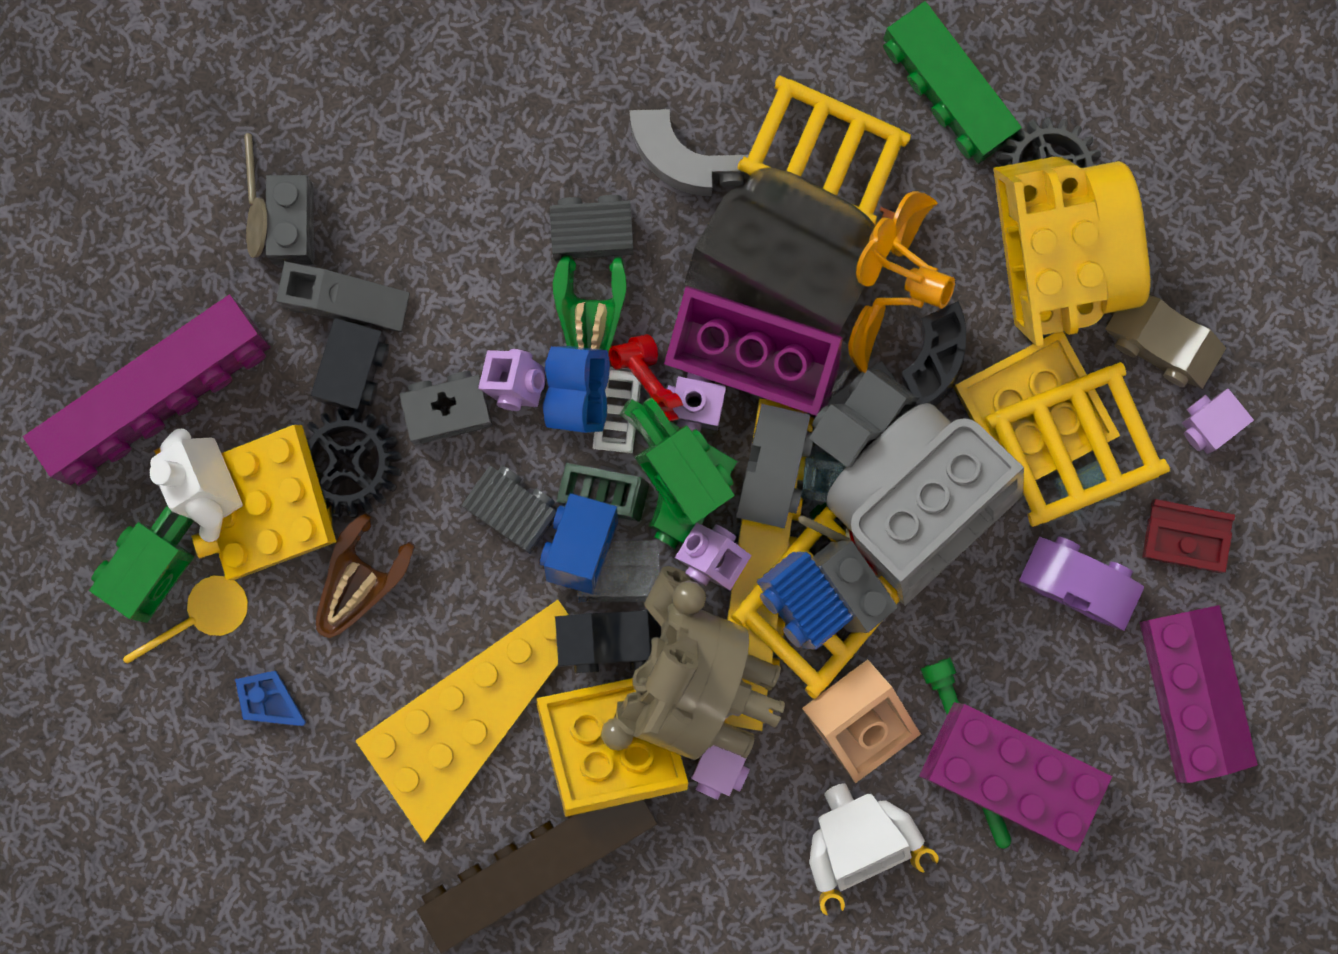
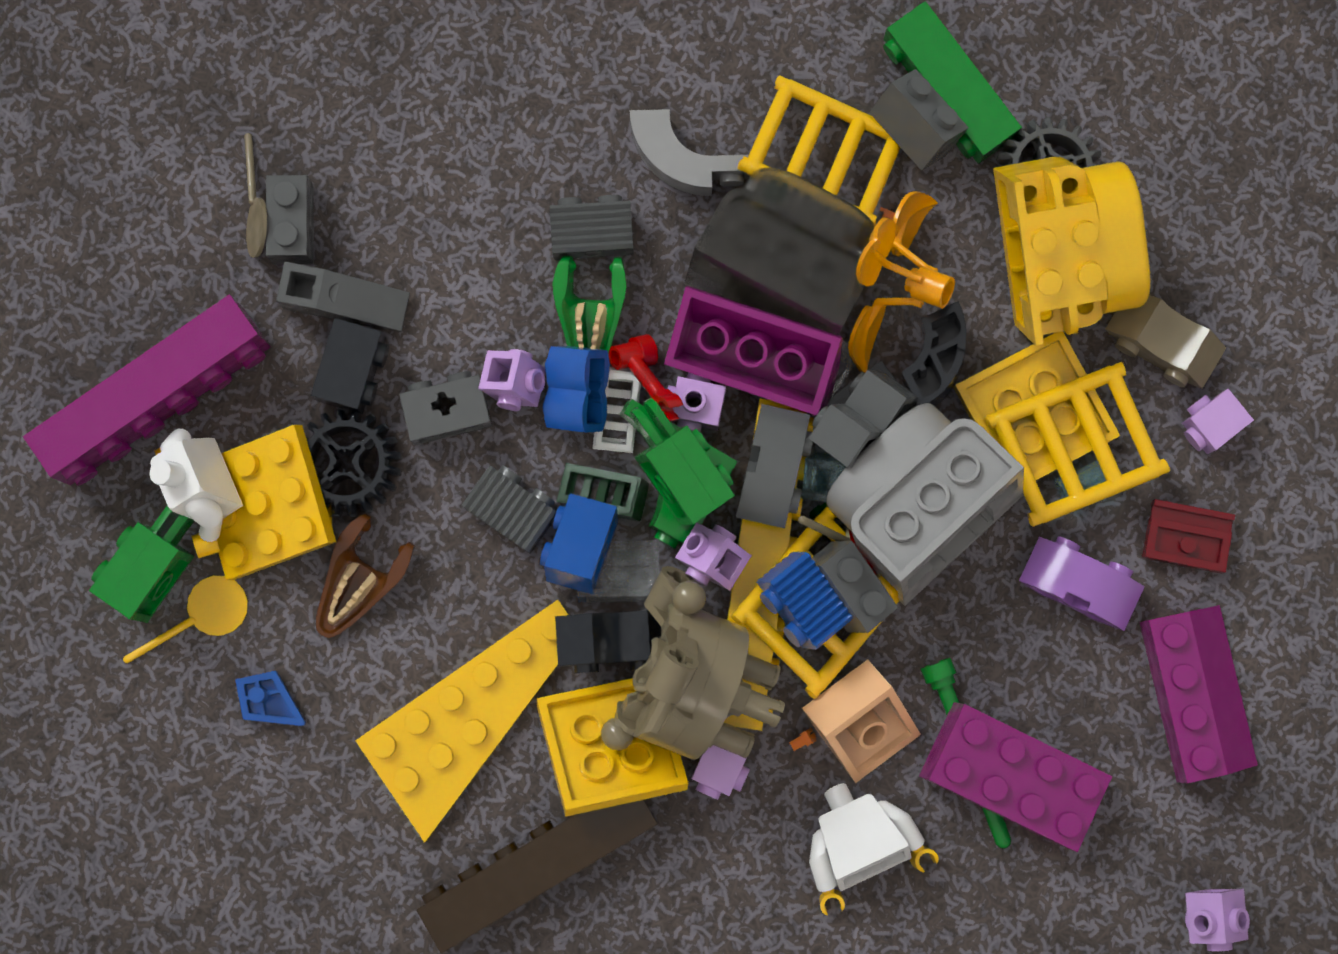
(806, 738): none -> orange piece
(918, 119): none -> dark grey brick
(1217, 918): none -> lavender brick

